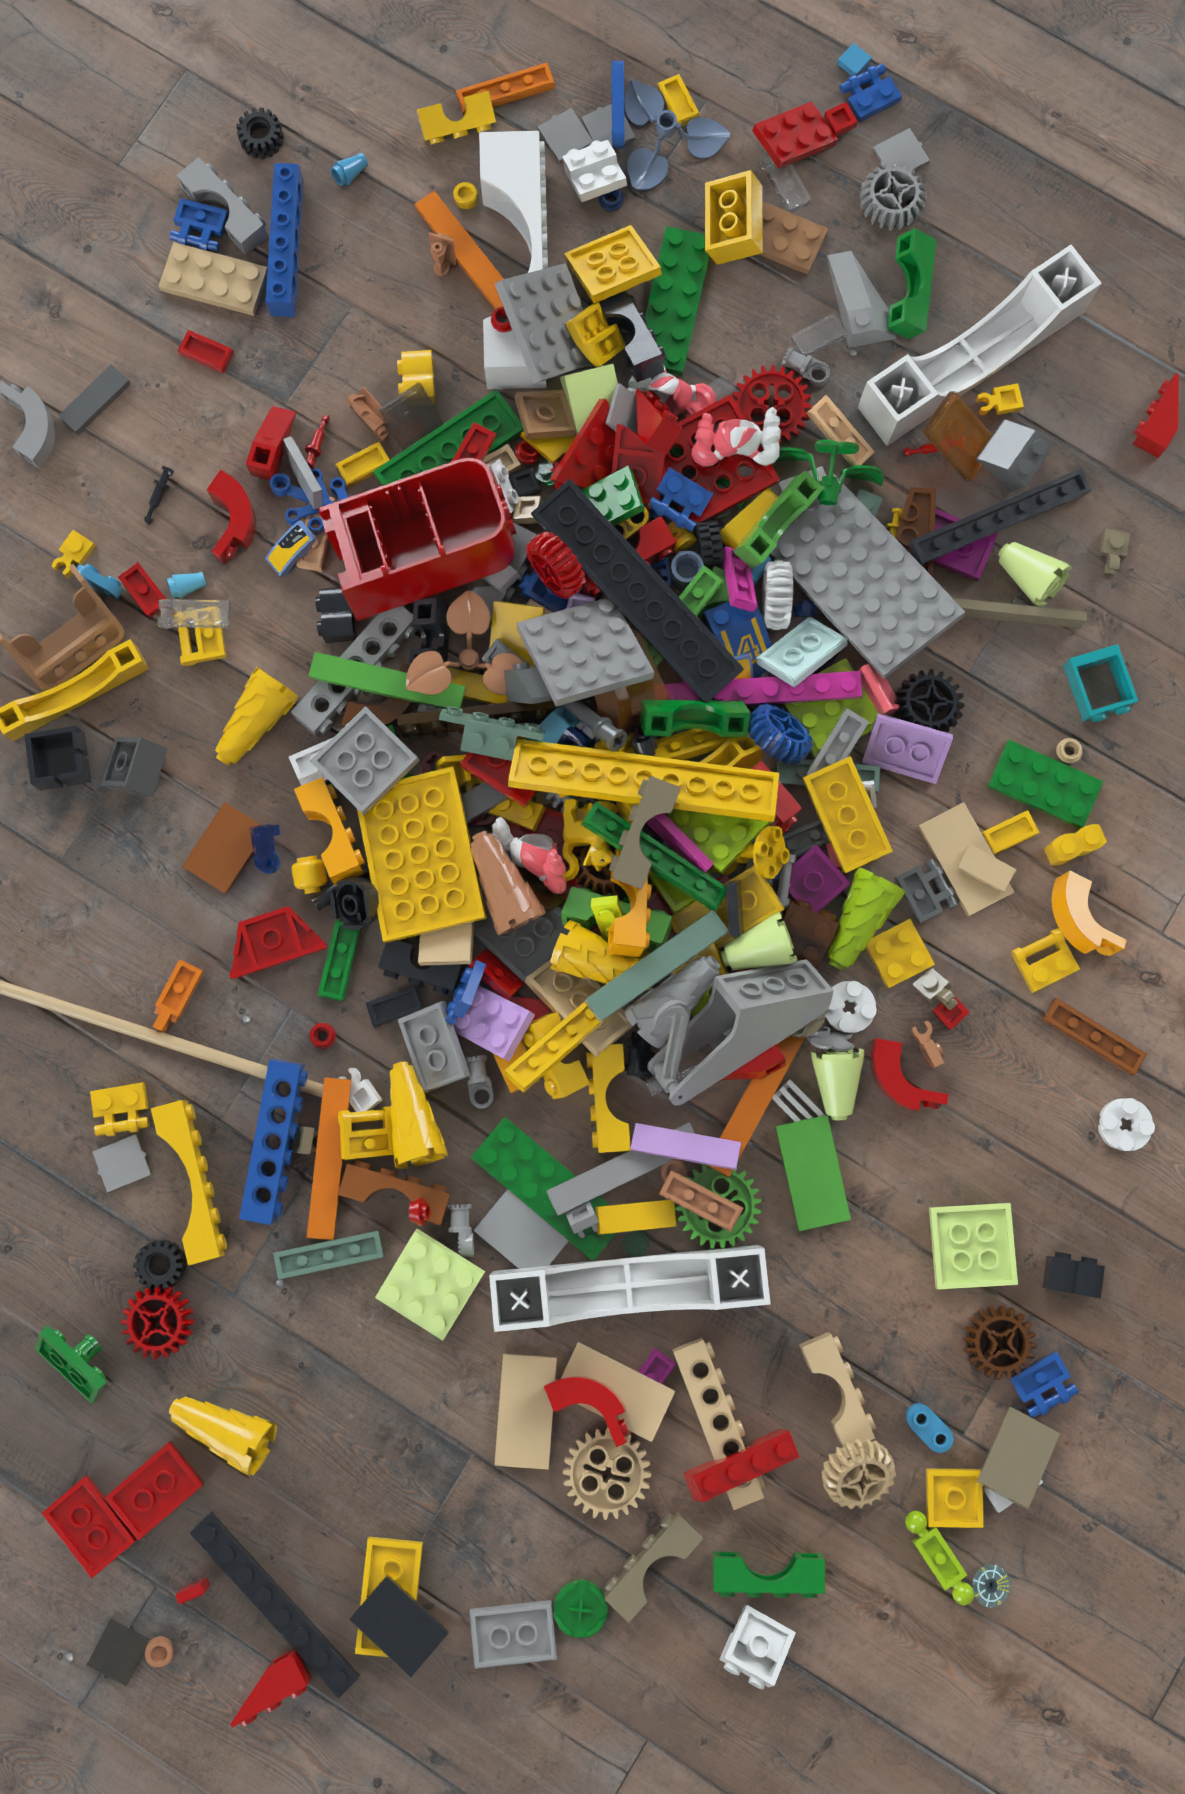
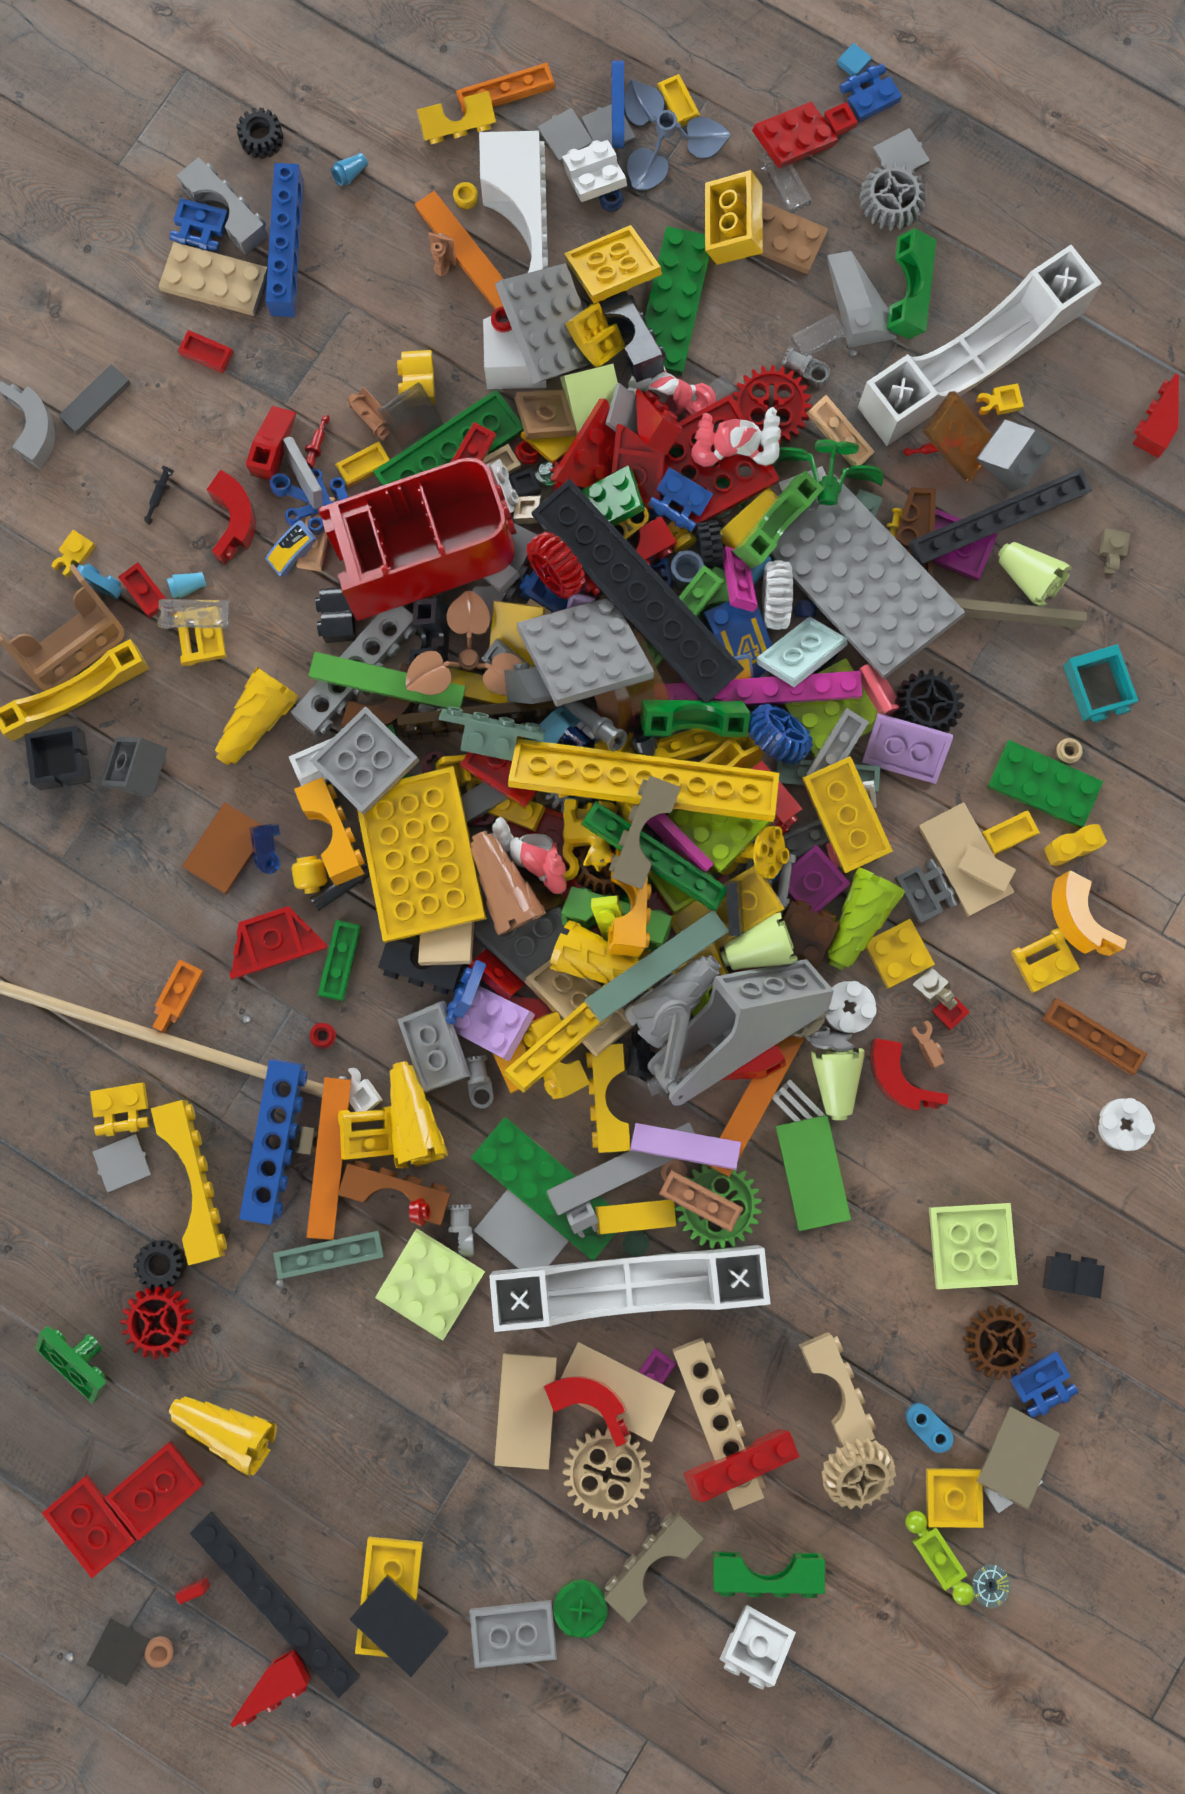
(355, 902): black cylinder -> none
(394, 1006): black tile -> none

